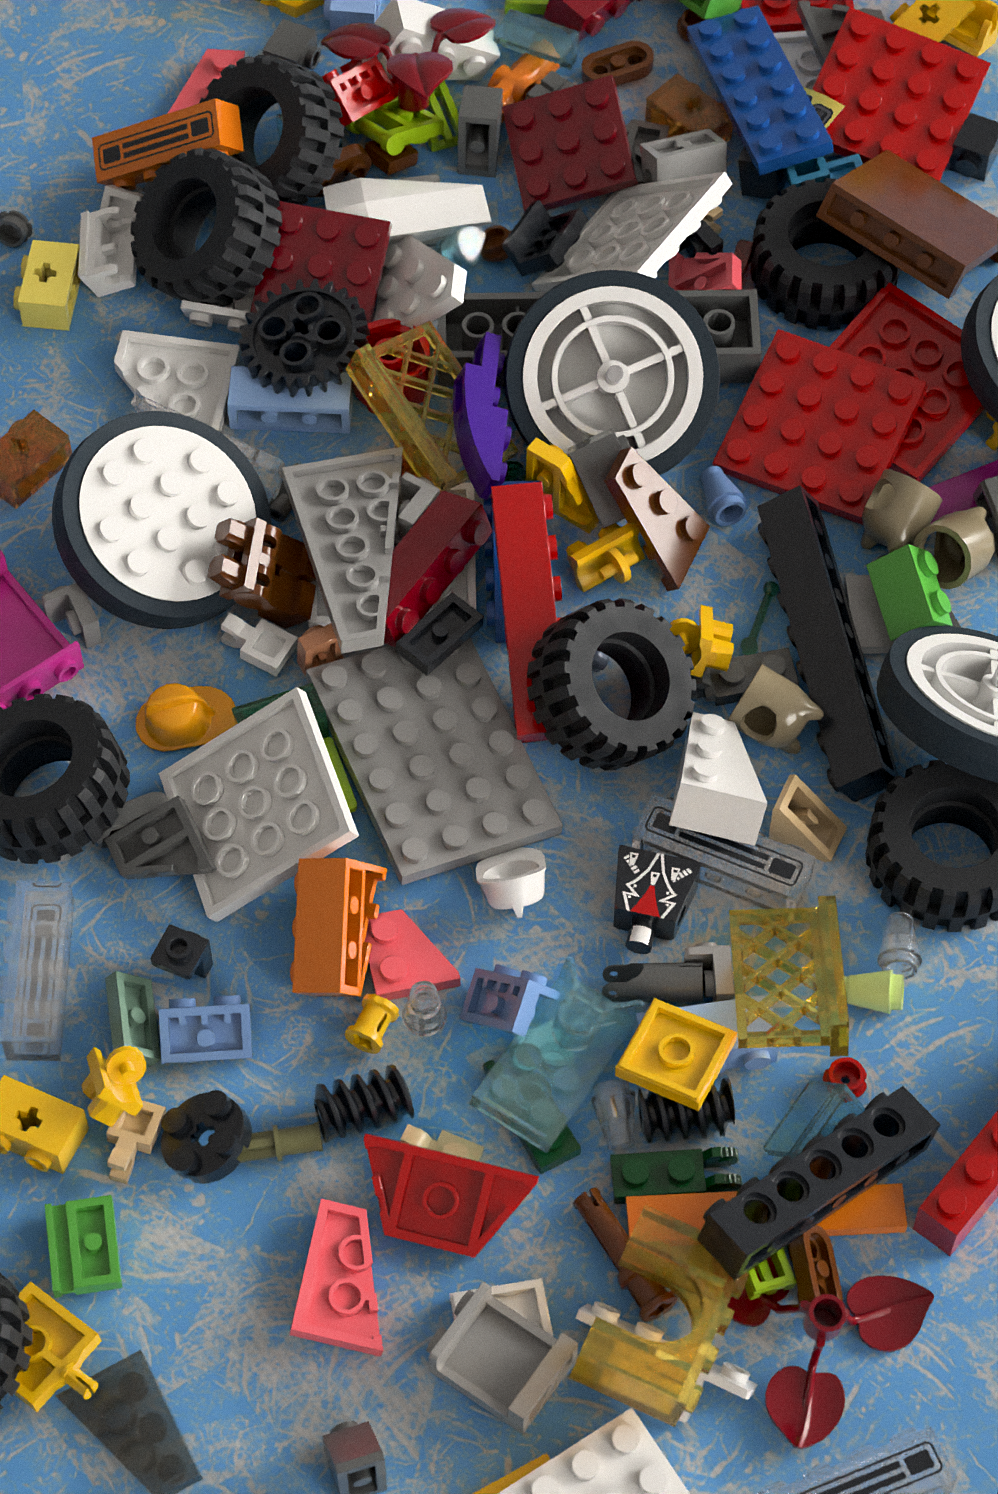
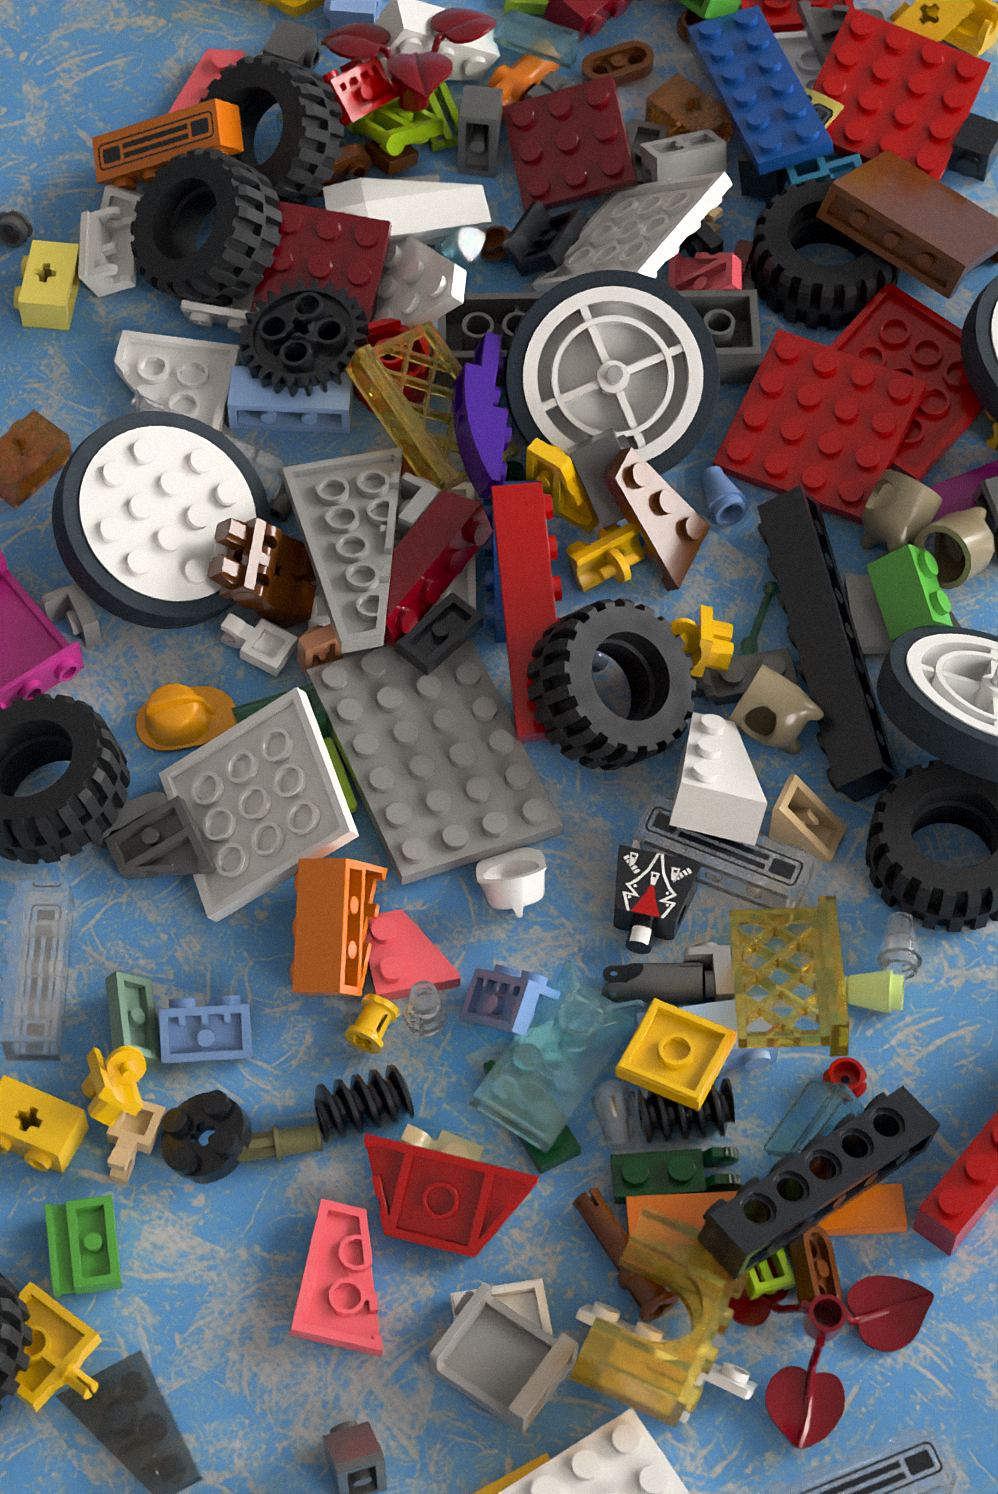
(183, 953): black bracket -> none

